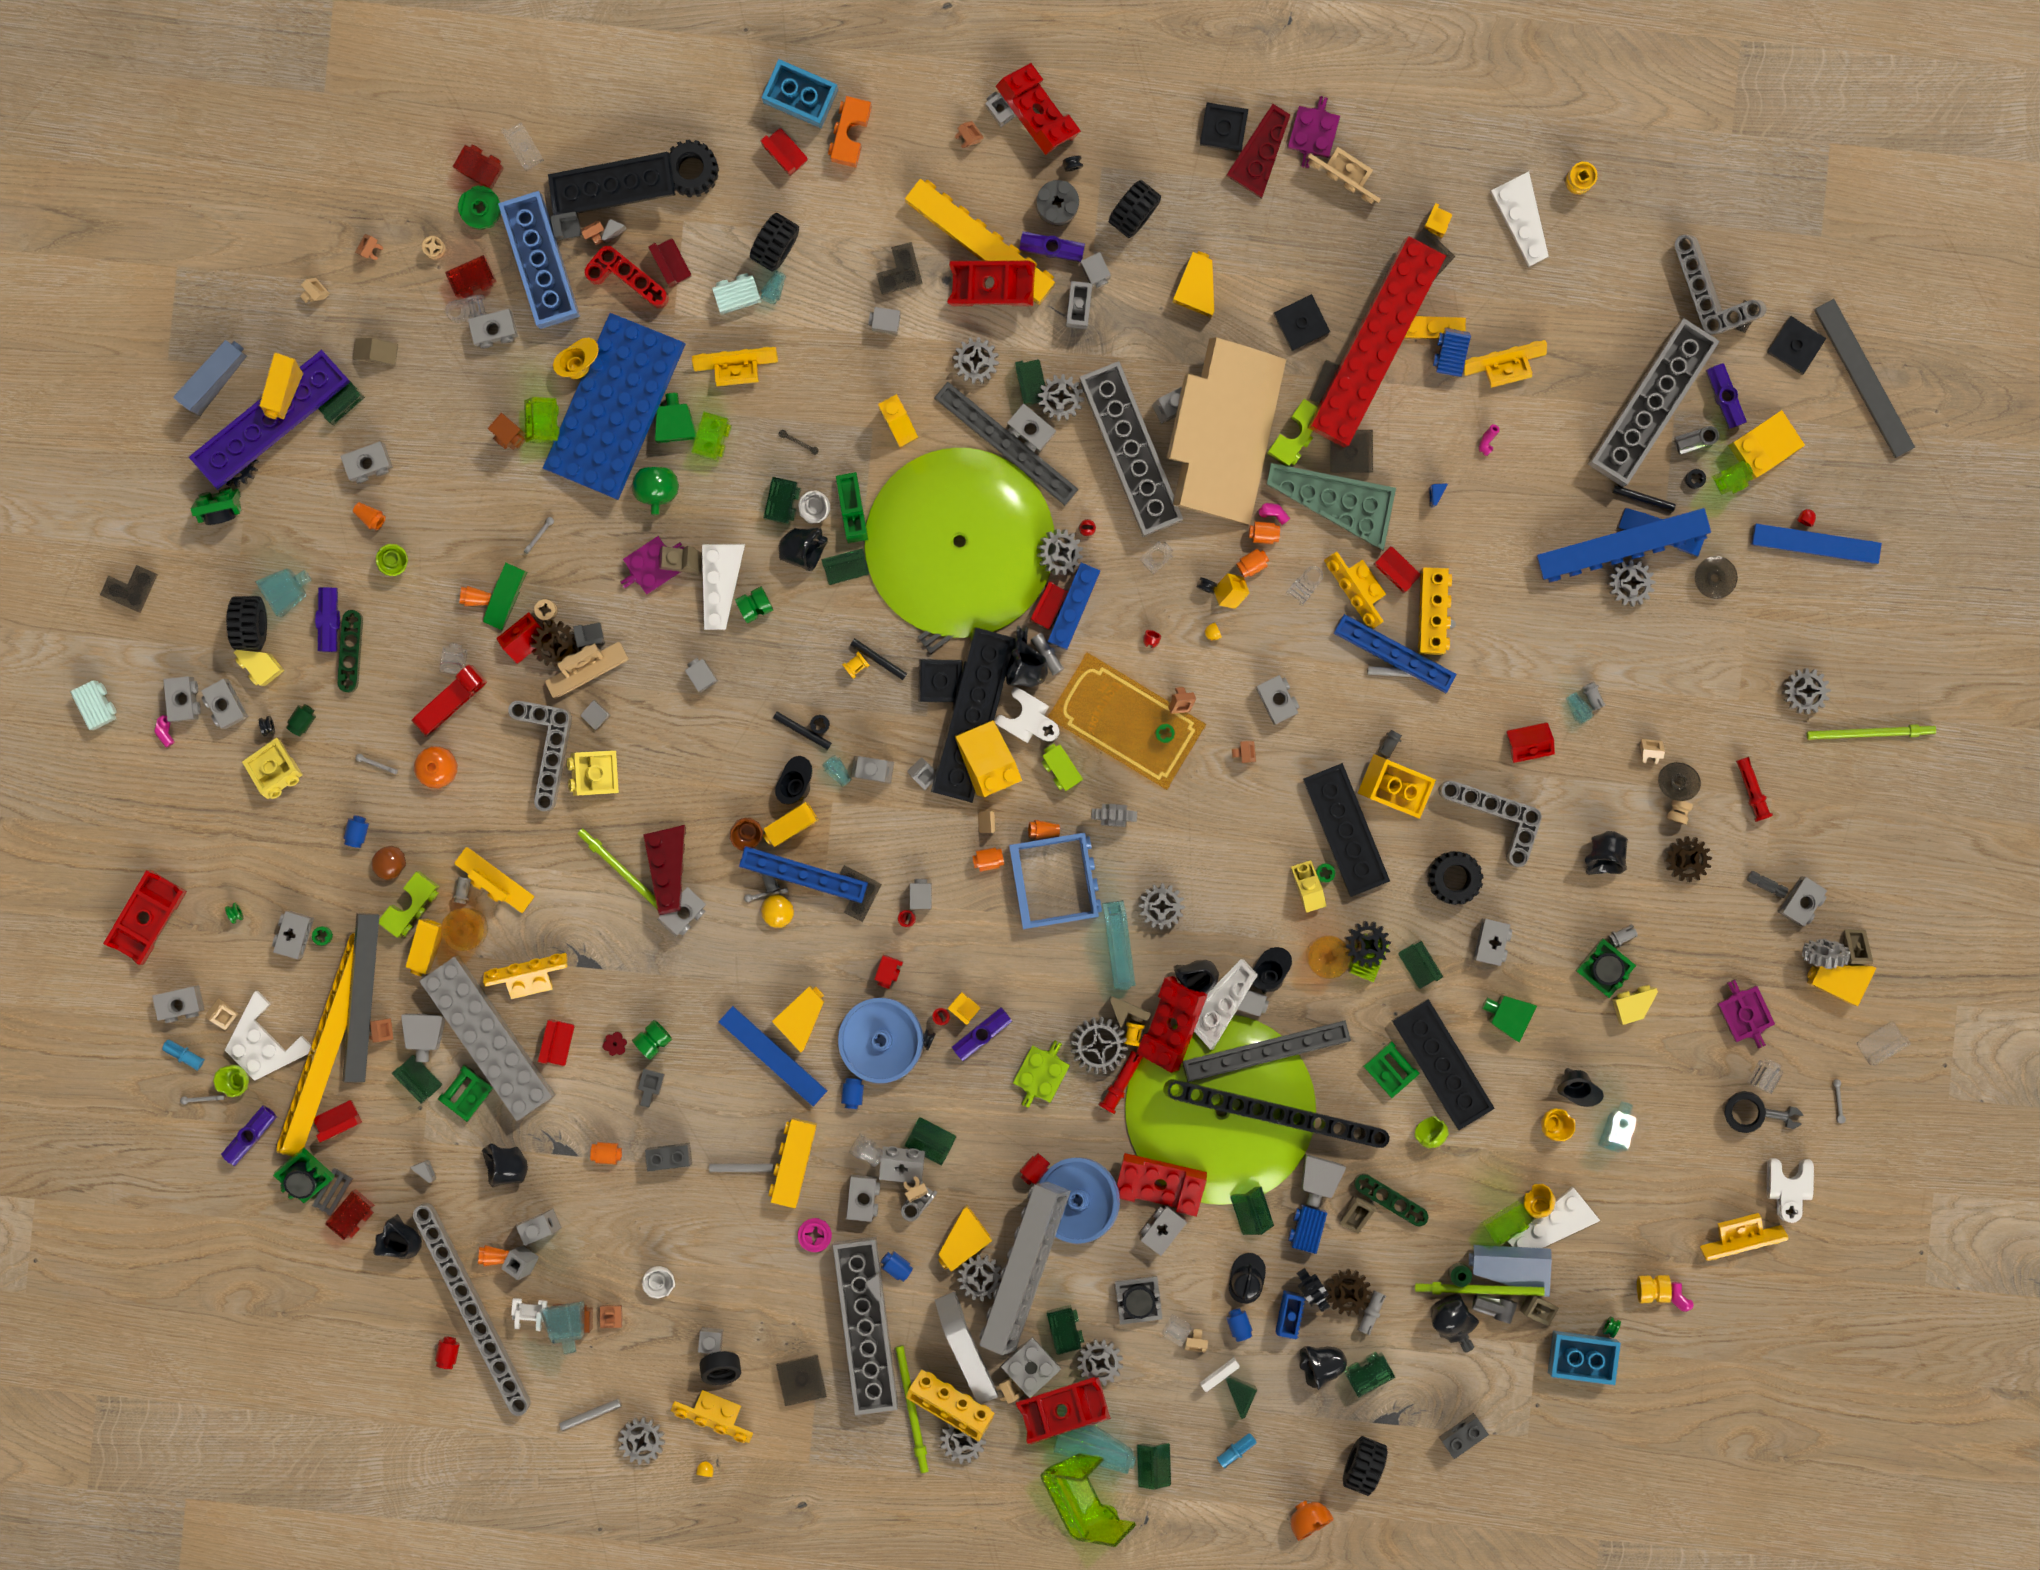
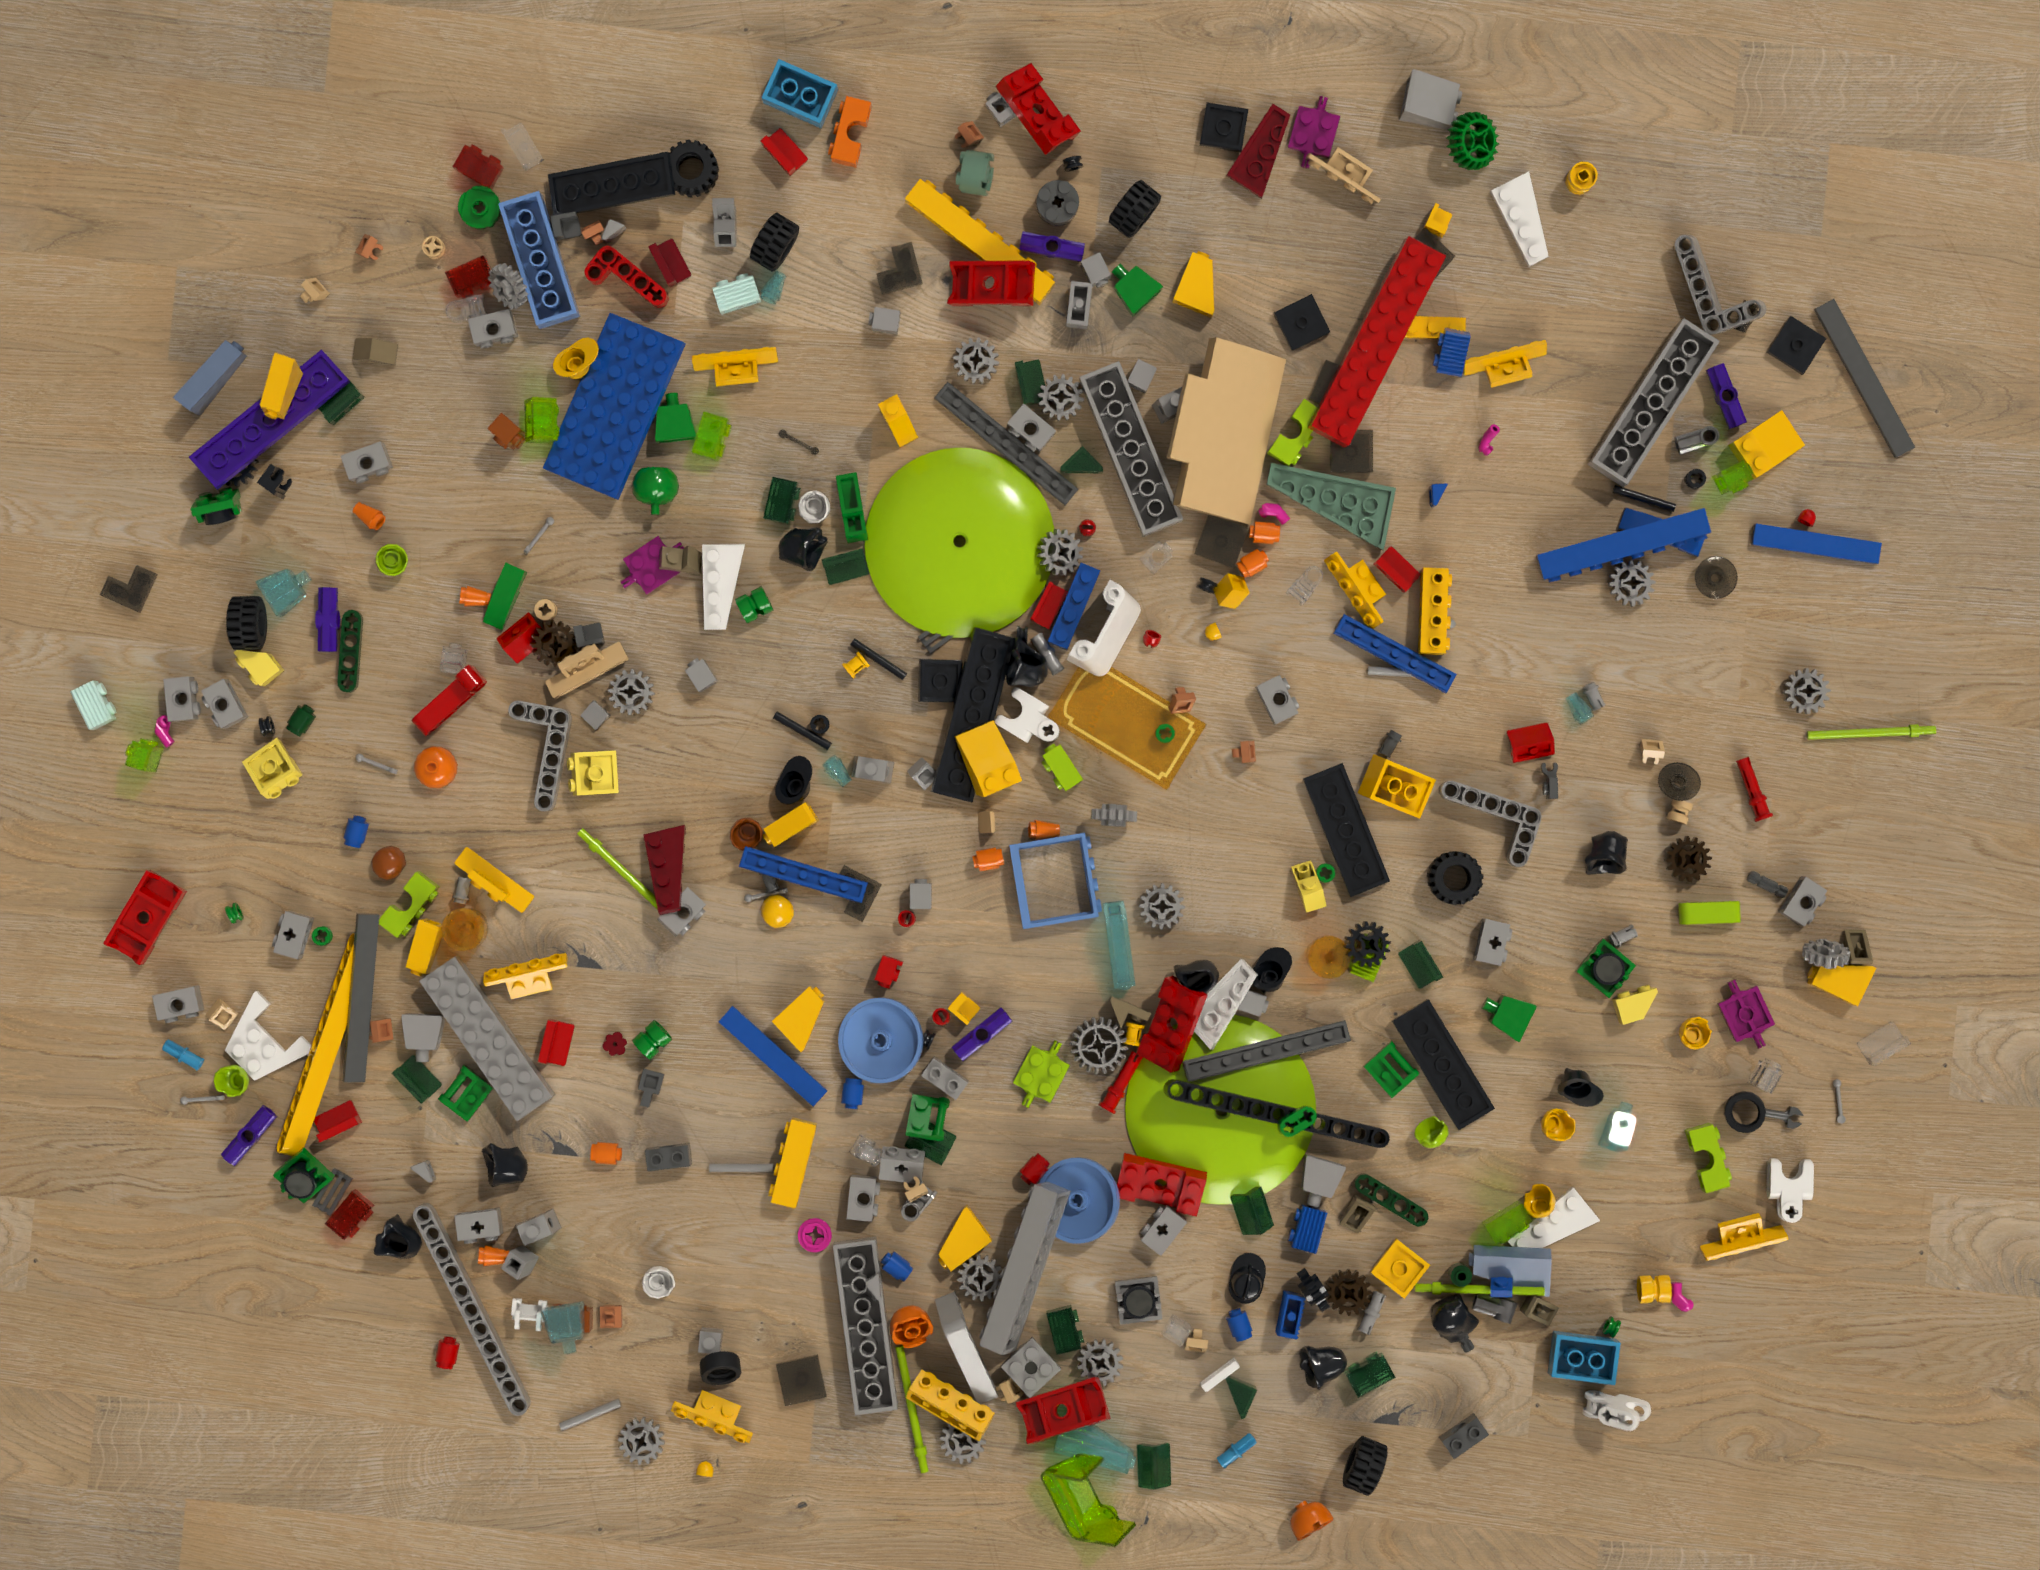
(144, 755): none -> clear neon green brick
(272, 480): none -> black hinge
(466, 1223): none -> light grey brick
(507, 286): none -> light grey gear
(631, 702): none -> light grey gear
(724, 222): none -> light grey brick
(910, 1326): none -> orange cylinder
(920, 1116): none -> green plate
(945, 1078): none -> light grey brick
(975, 172): none -> sand green brick
(1081, 463): none -> clear green slope
(1100, 656): none -> white windscreen
(1135, 288): none -> green torso
(1141, 376): none -> light grey panel
(1221, 541): none -> clear smoke plate
(1300, 1125): none -> green beam
(1400, 1268): none -> yellow plate
(1430, 100): none -> light grey slope
(1478, 140): none -> green gear
(1501, 1287): none -> blue plate
(1550, 787): none -> dark grey plate
(1615, 1409): none -> white piece
(1695, 1033): none -> yellow hair
(1709, 912): none -> lime beam
(1715, 1174): none -> lime arch

